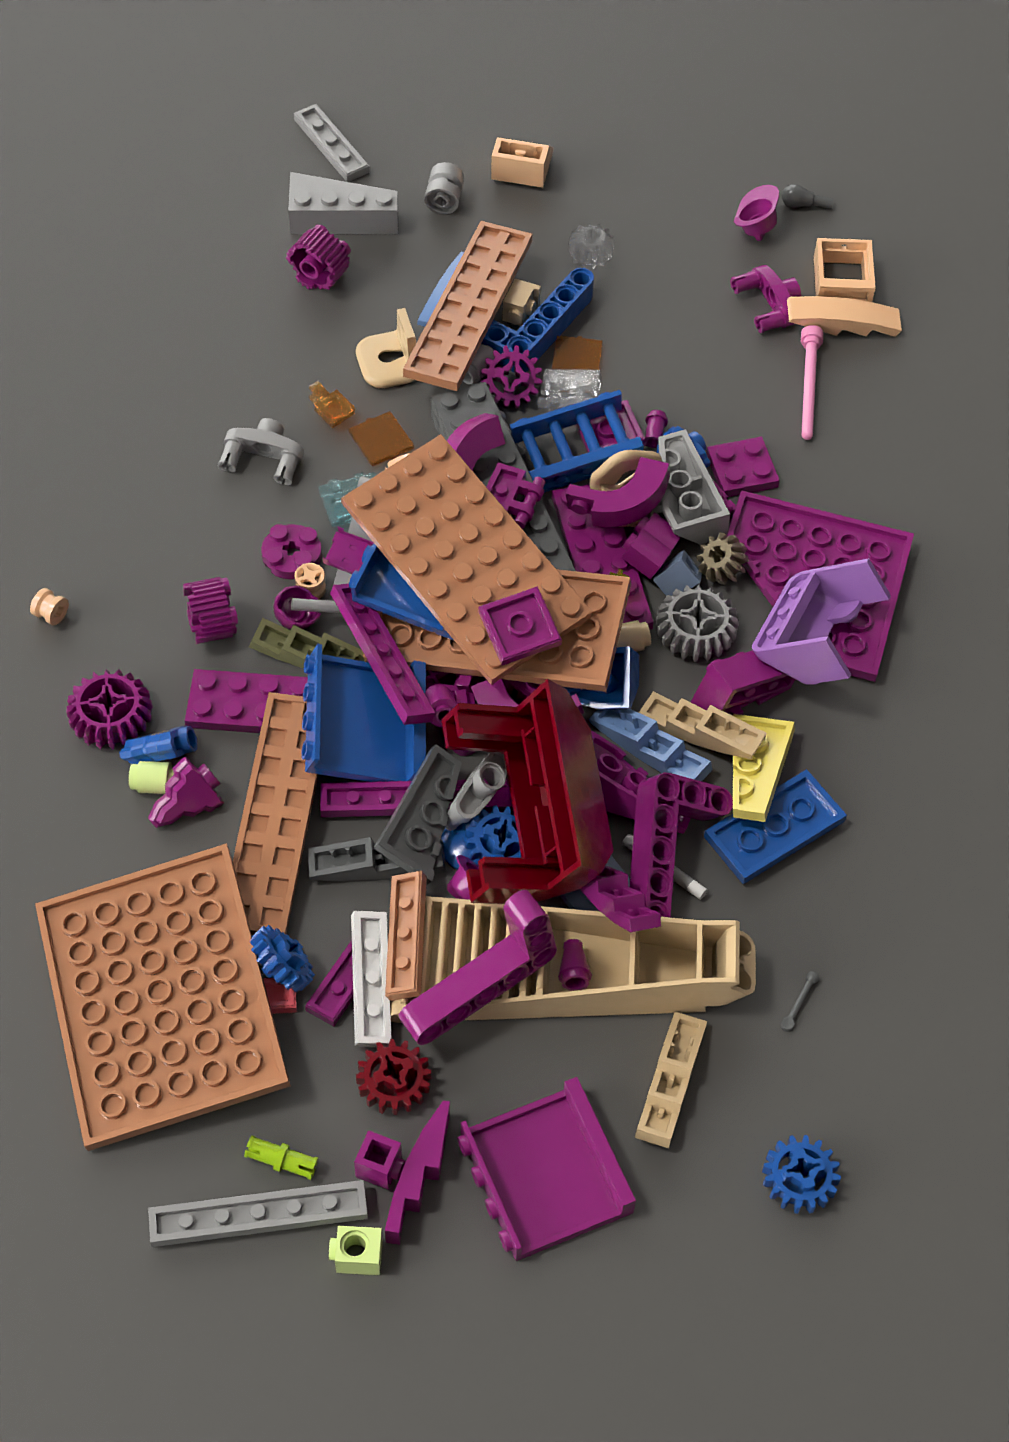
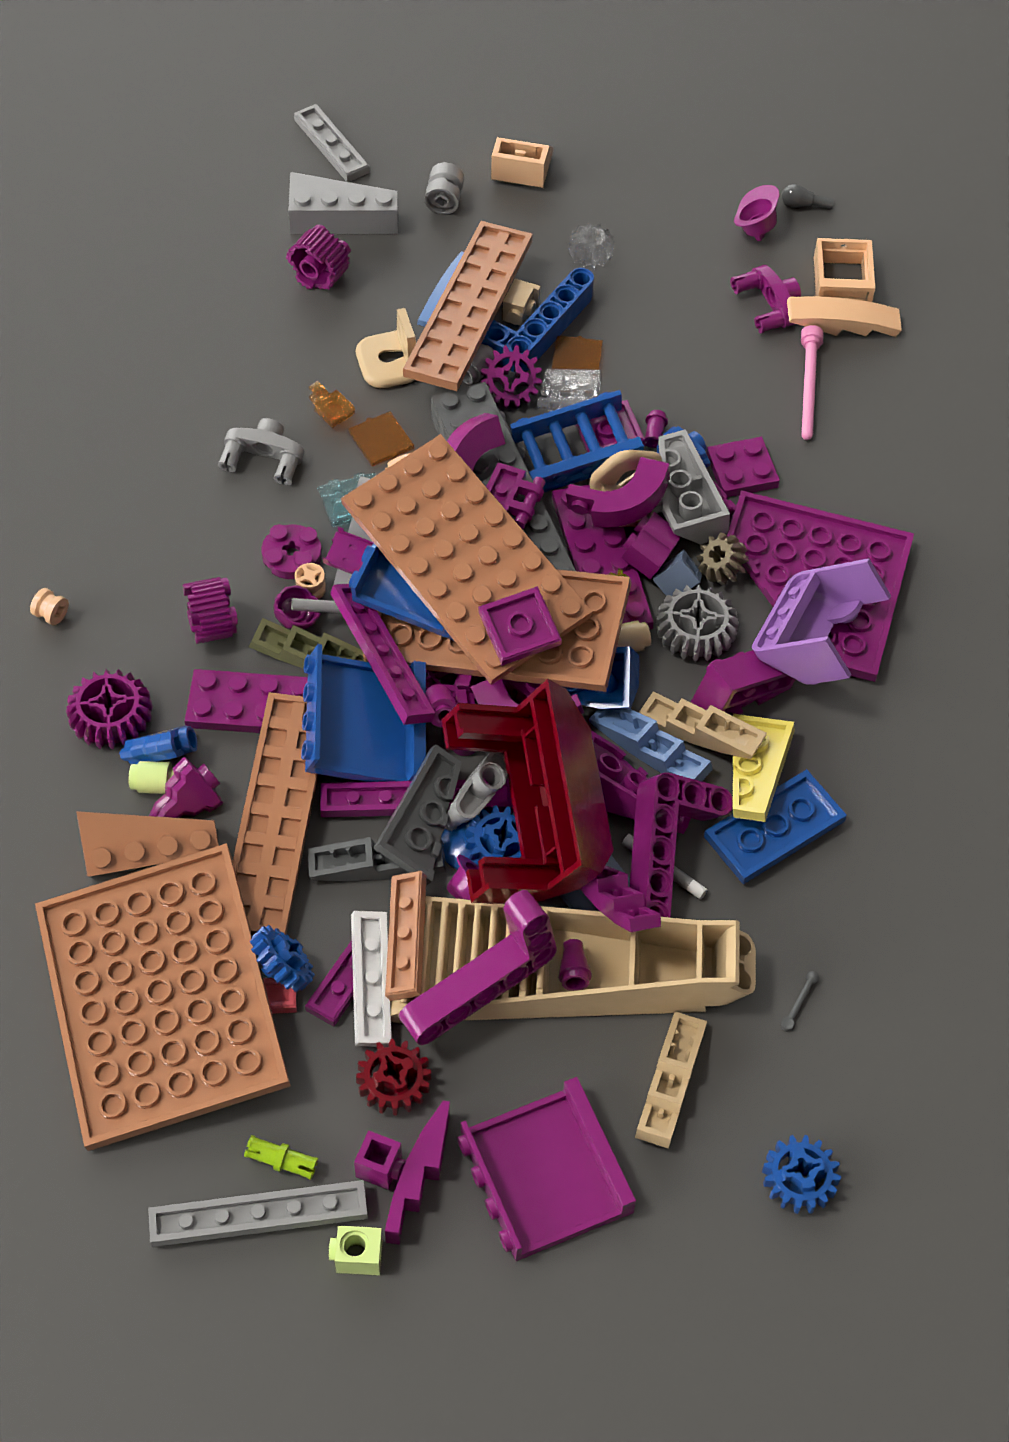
(136, 841): none -> nougat wedge

